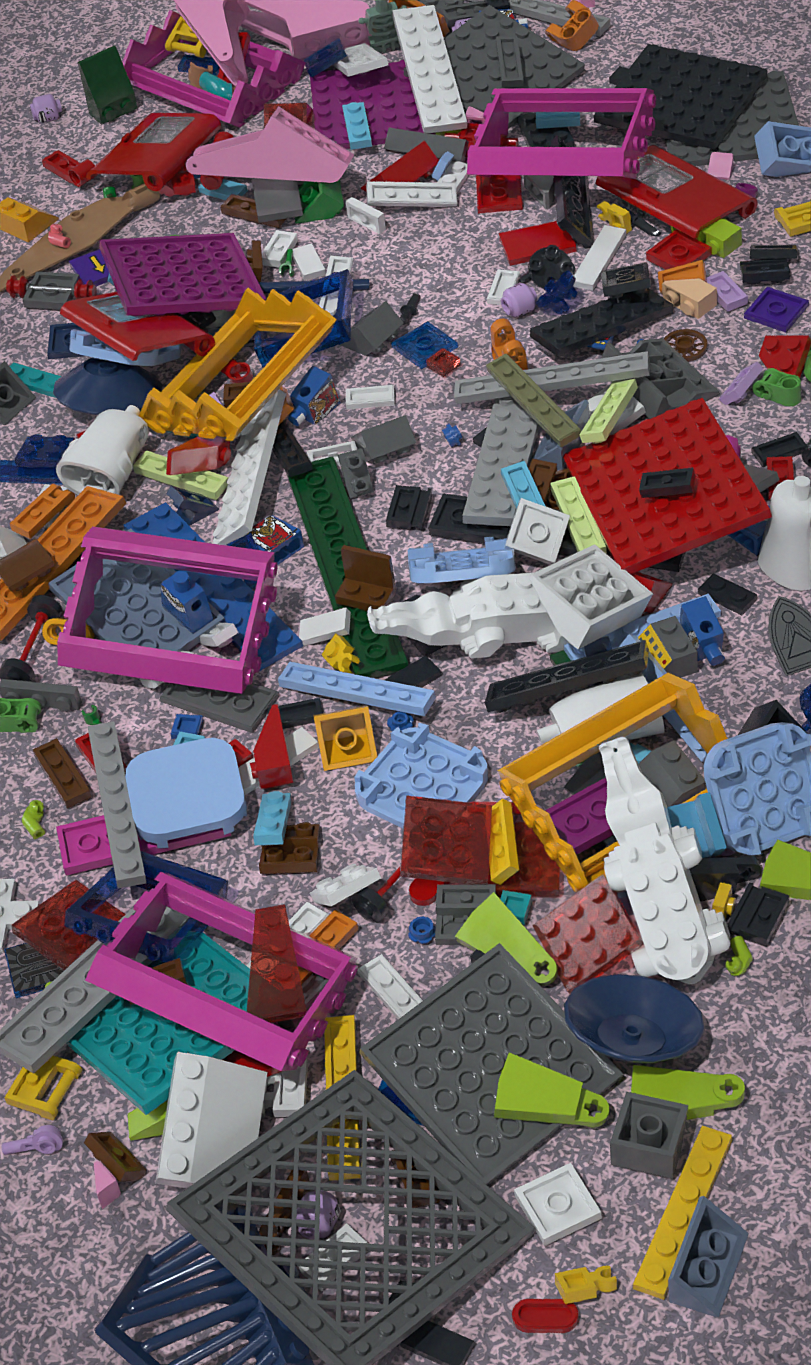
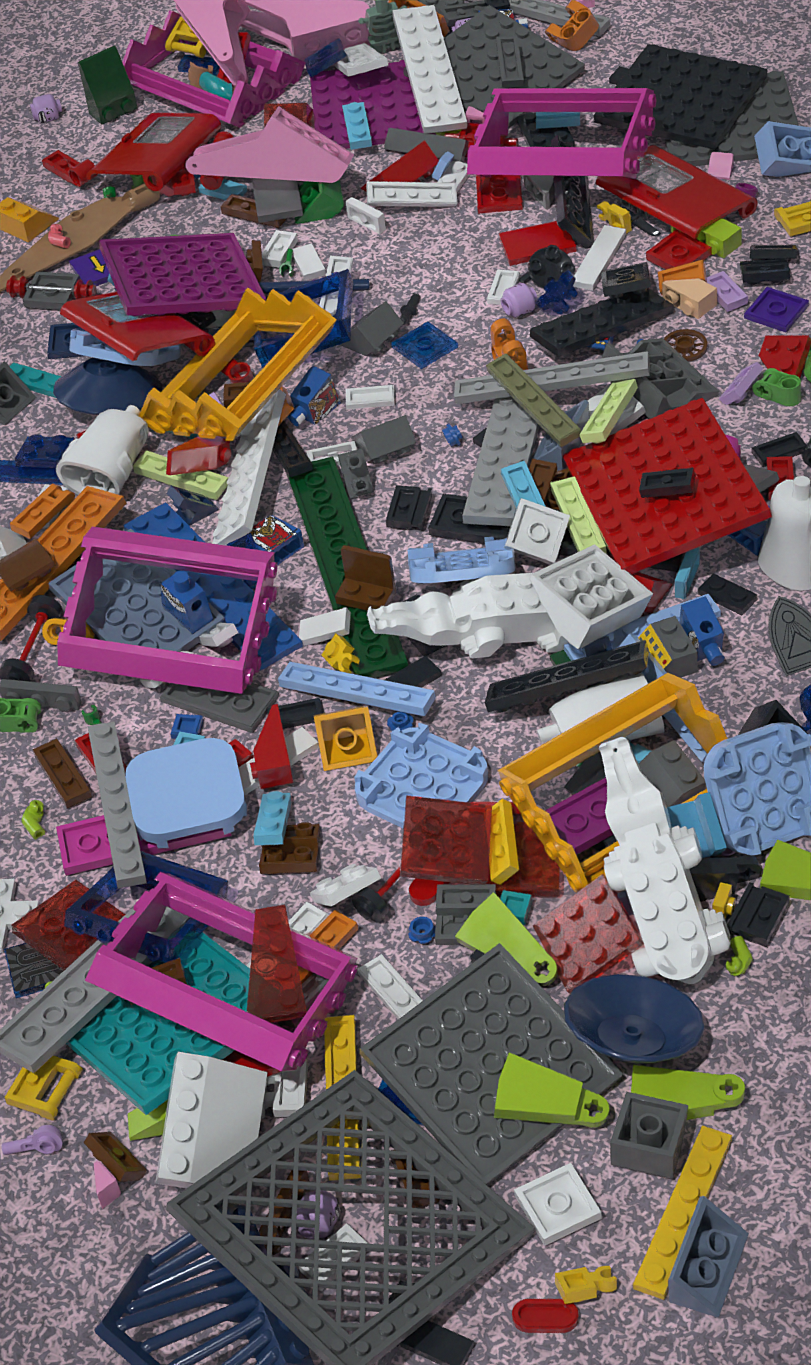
(443, 362): clear red plate -> none
(687, 573): none -> medium azure tile

